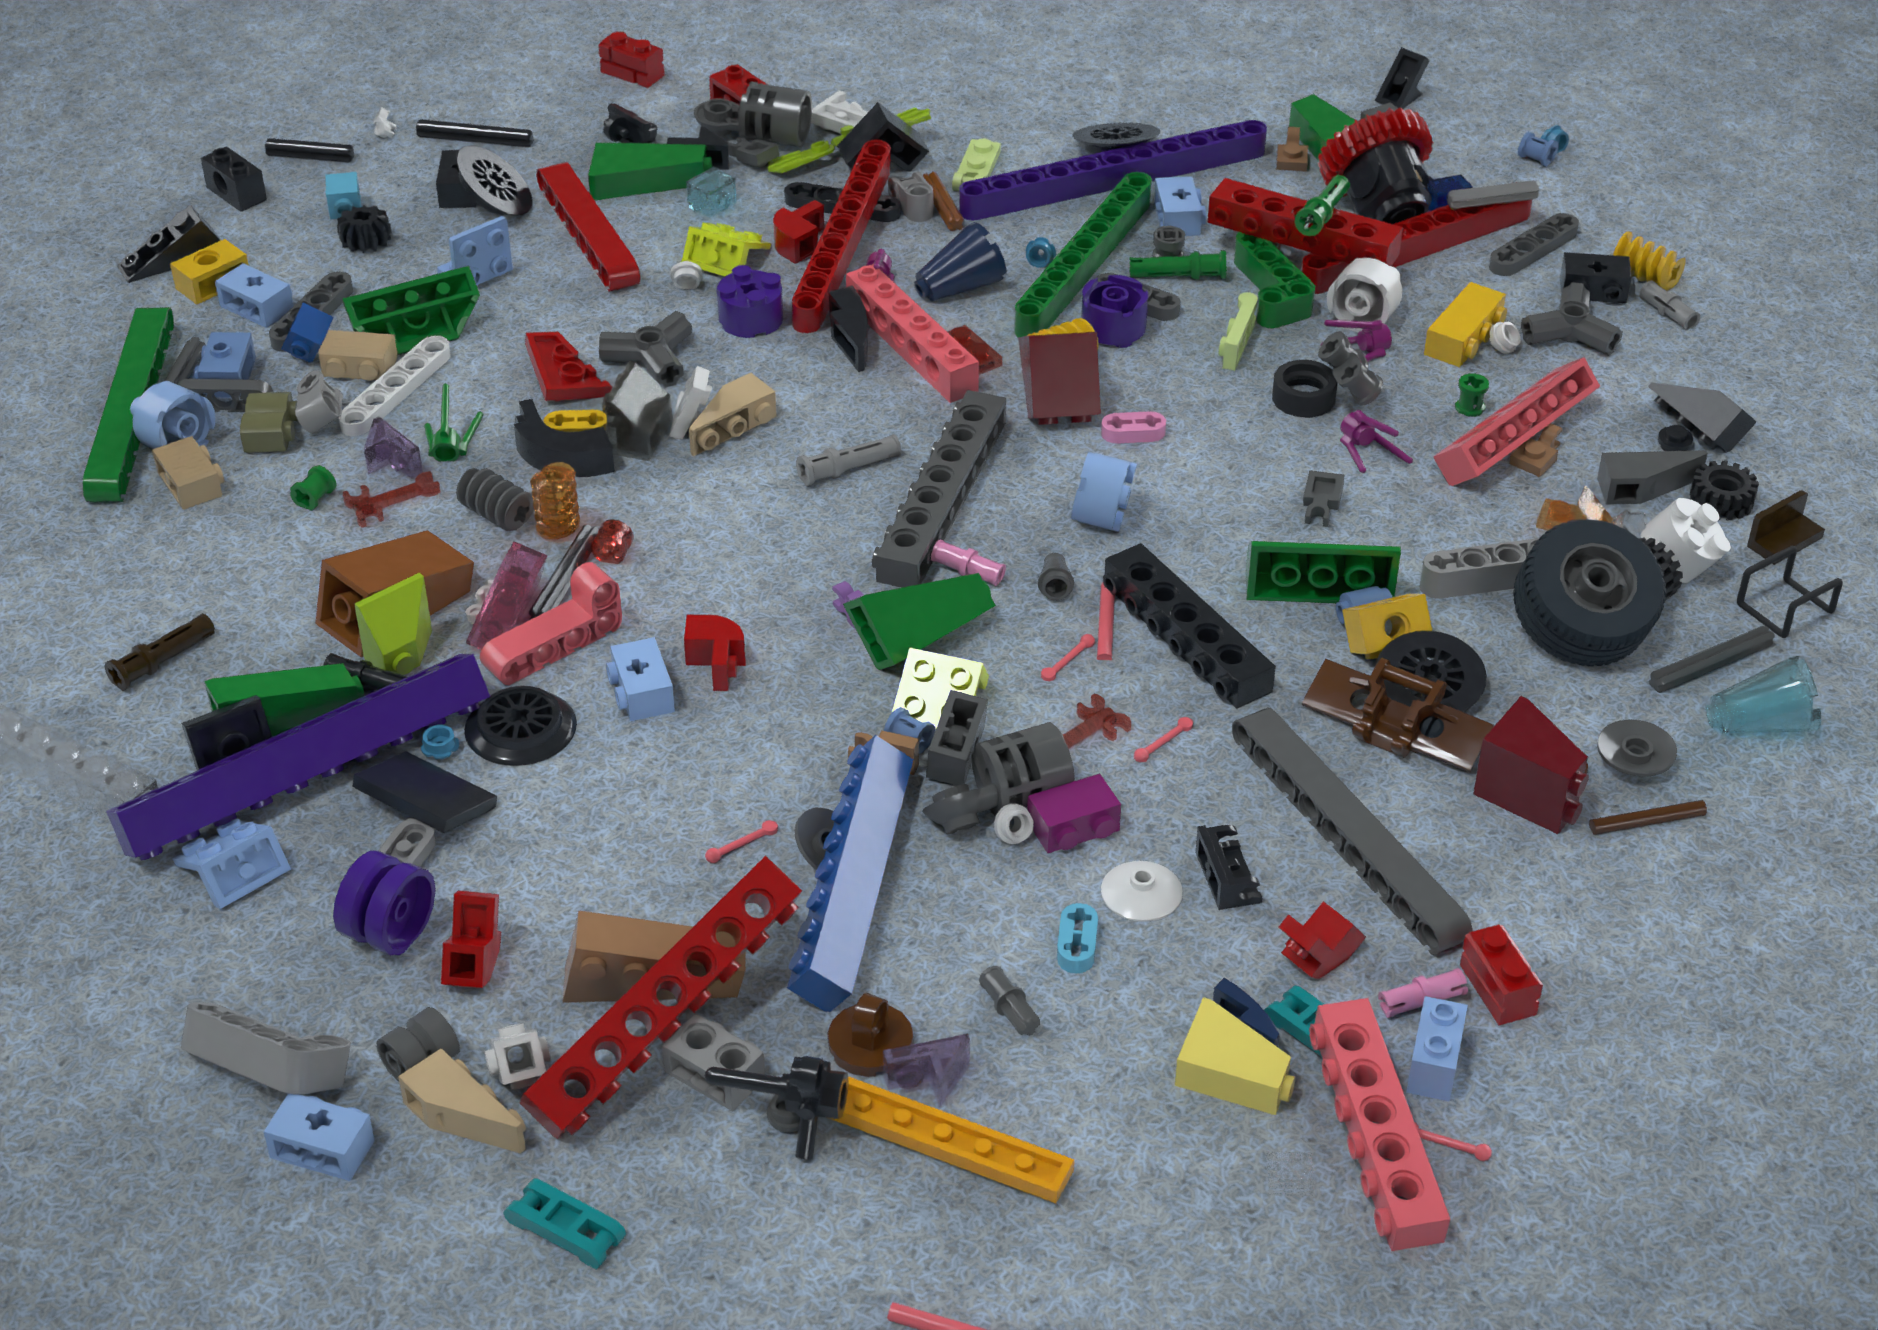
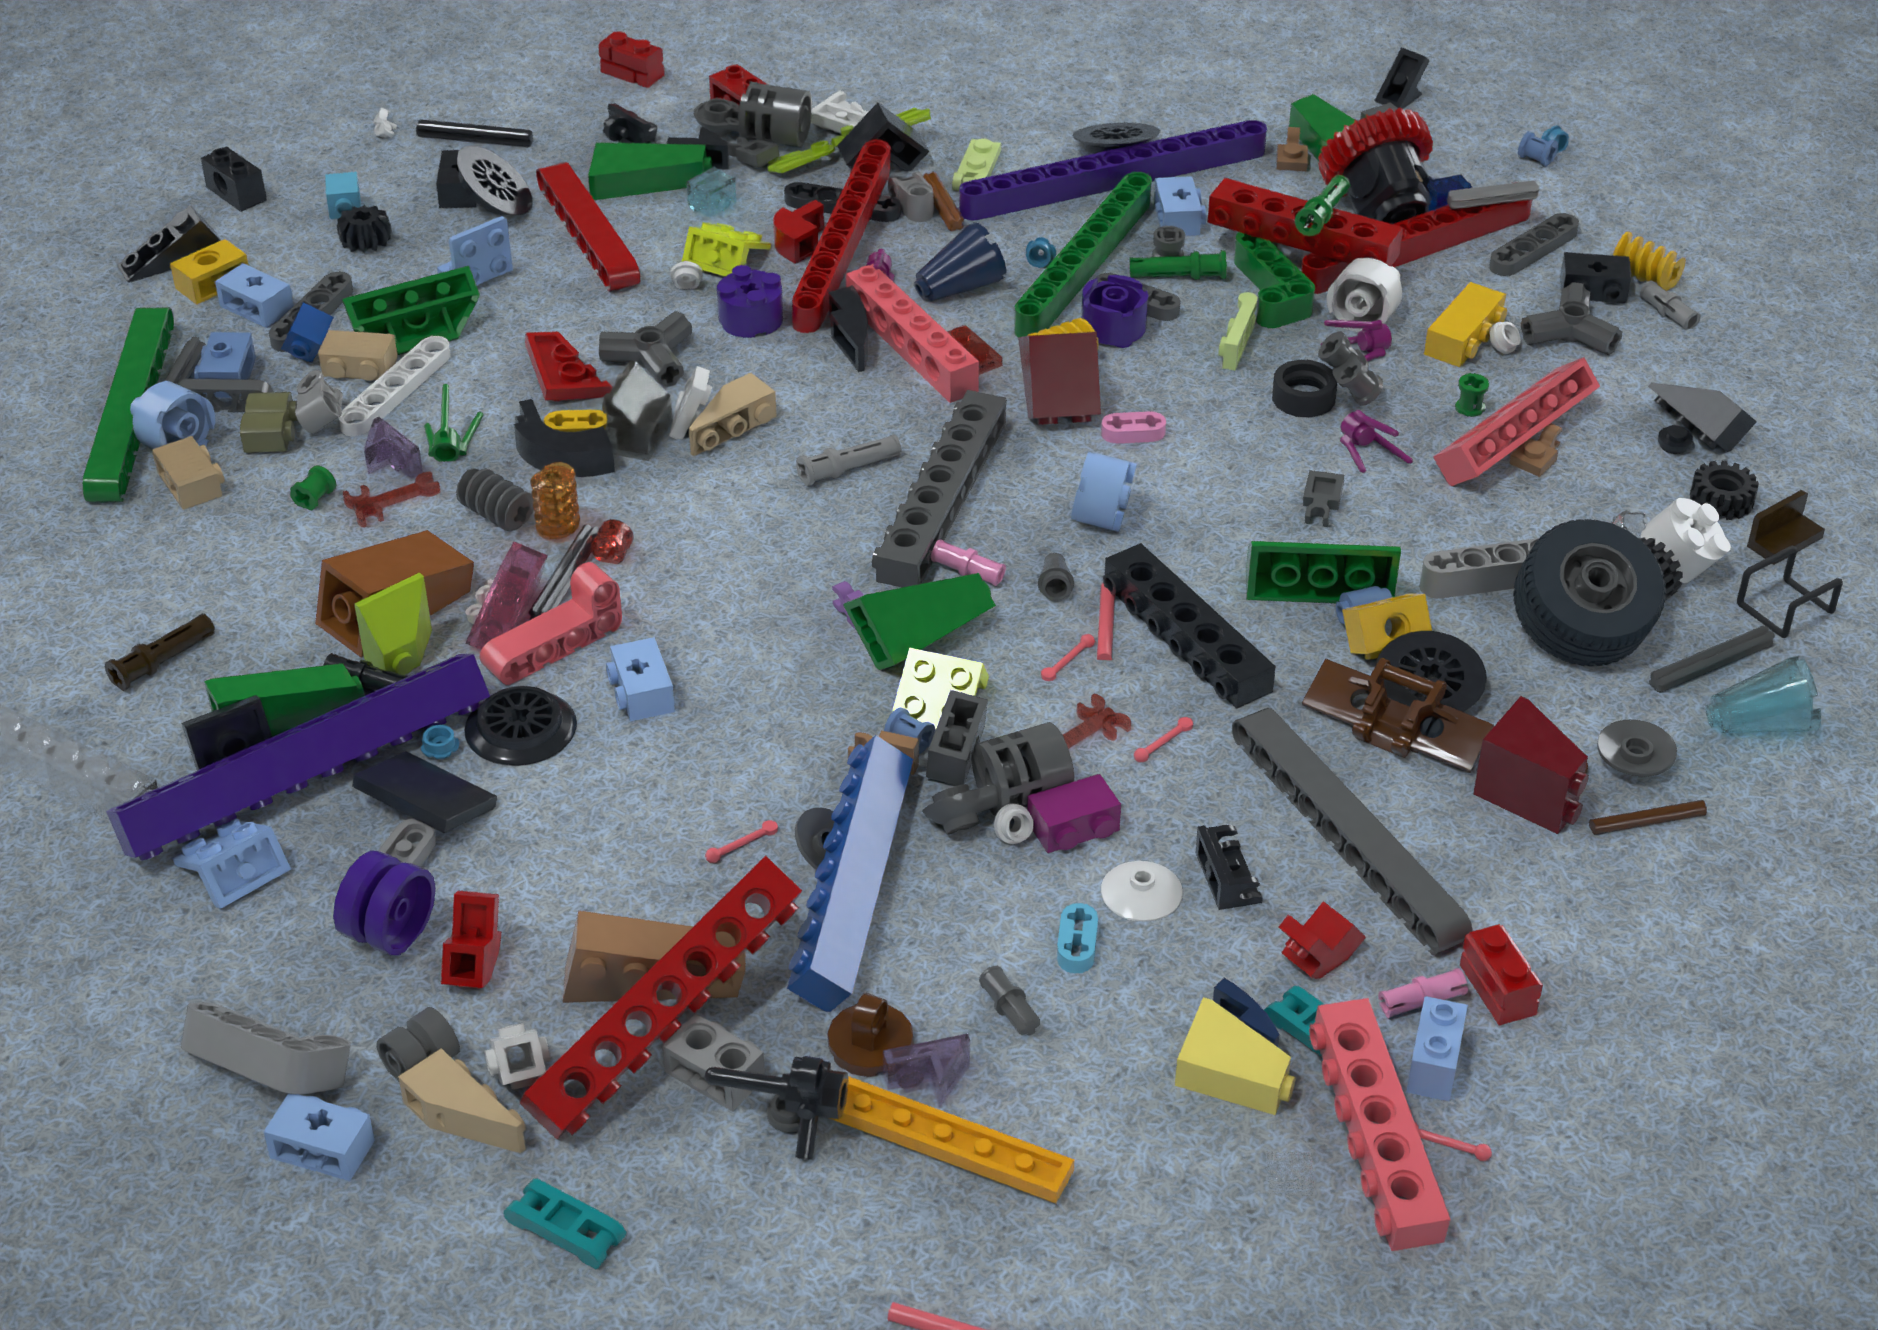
(309, 150): black axle -> none
(715, 643): red brick -> none
(1557, 511): clear orange slope -> none
(1646, 475): dark grey slope -> none

